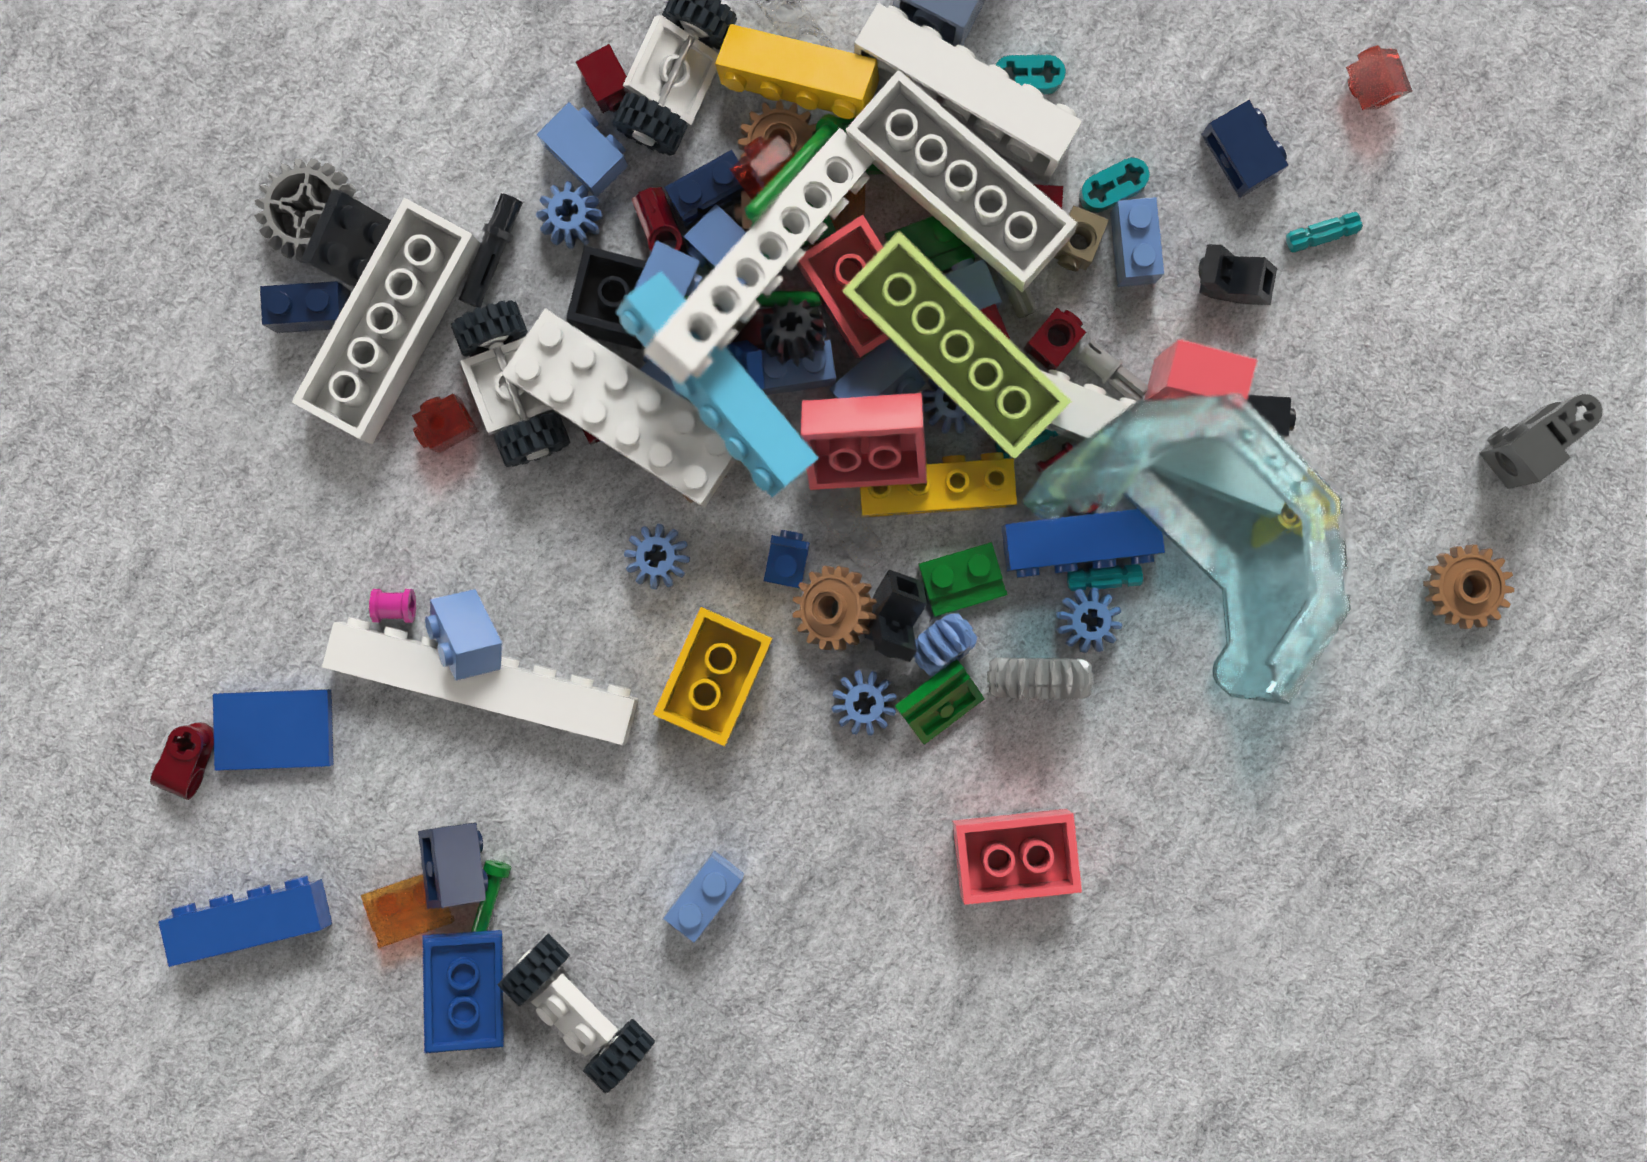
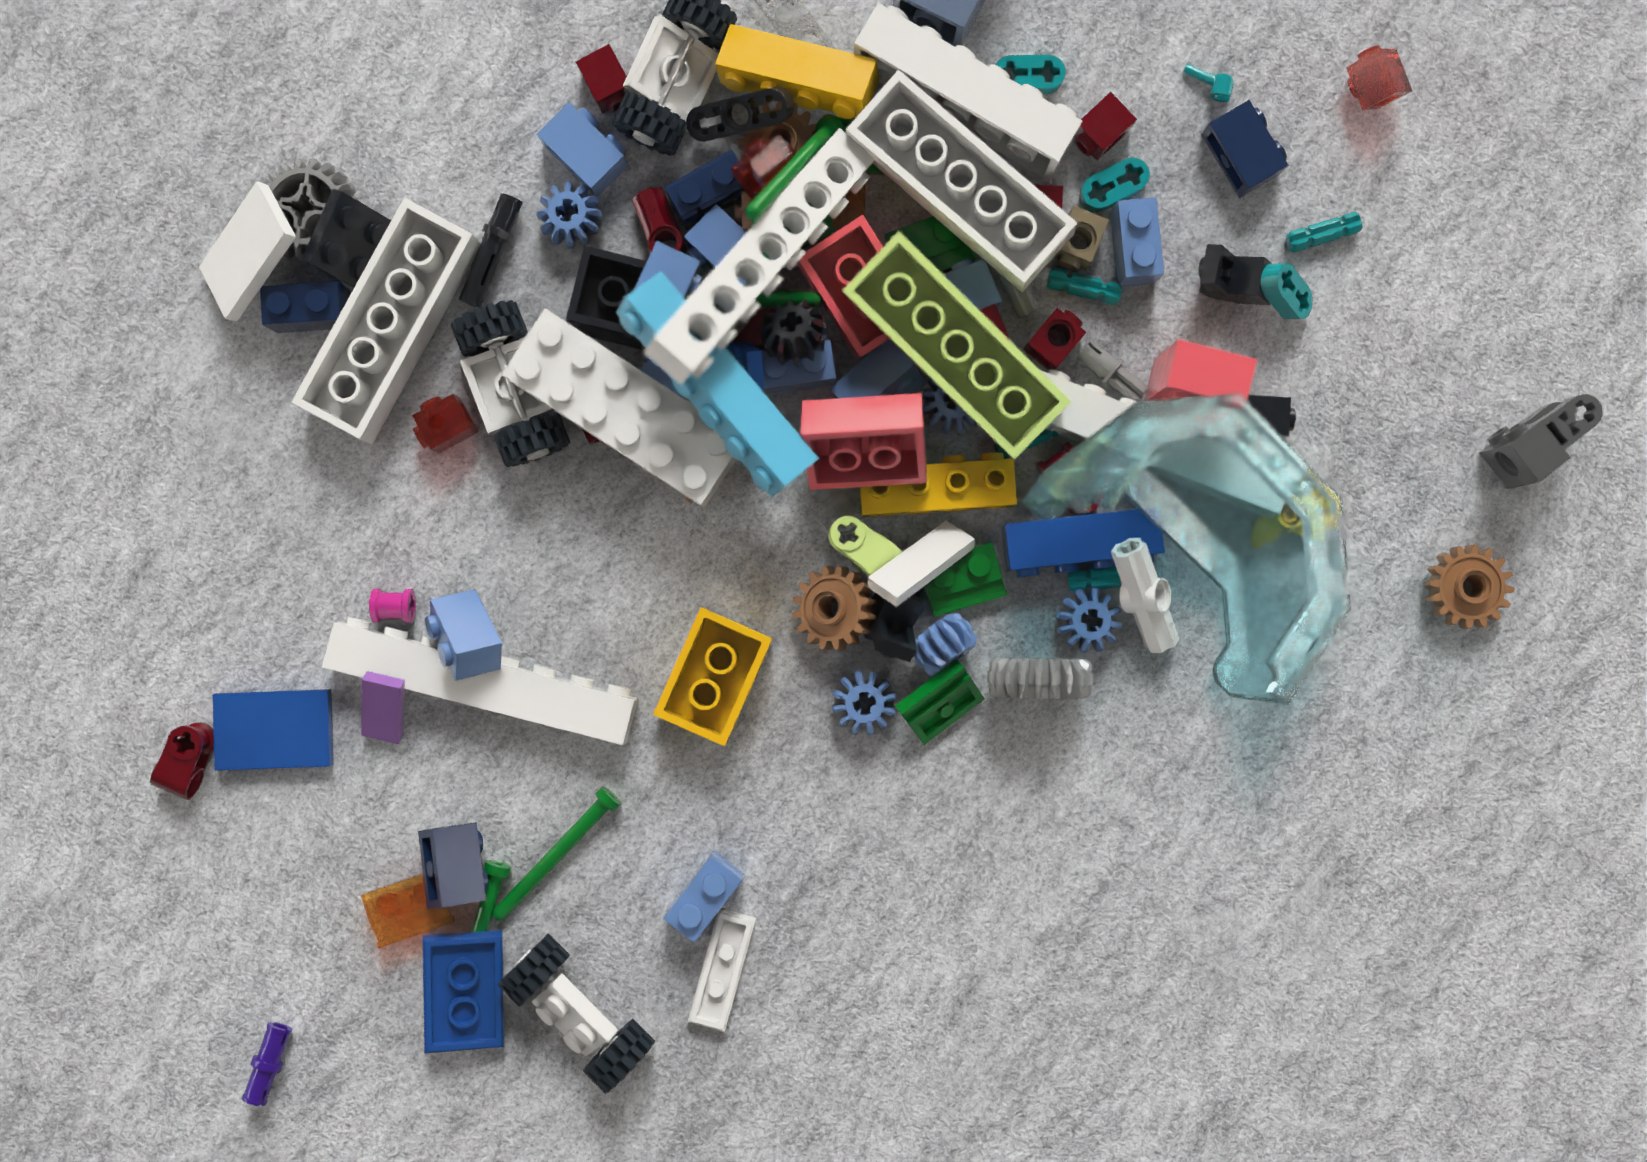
(244, 922): blue brick -> none
(247, 251): none -> white tile
(266, 1064): none -> dark purple pin
(382, 707): none -> medium lavender tile
(606, 801): none -> green bar
(649, 546): medium blue gear -> none
(721, 970): none -> white tile
(724, 109): none -> black beam
(786, 559): blue bracket -> none
(868, 551): none -> yellowish green piece
(920, 563): none -> white tile
(1017, 856): coral brick -> none
(1084, 286): none -> teal axle
(1103, 127): none -> dark red brick
(1145, 595): none -> white piece
(1221, 83): none -> teal hand
(1286, 291): none -> teal beam

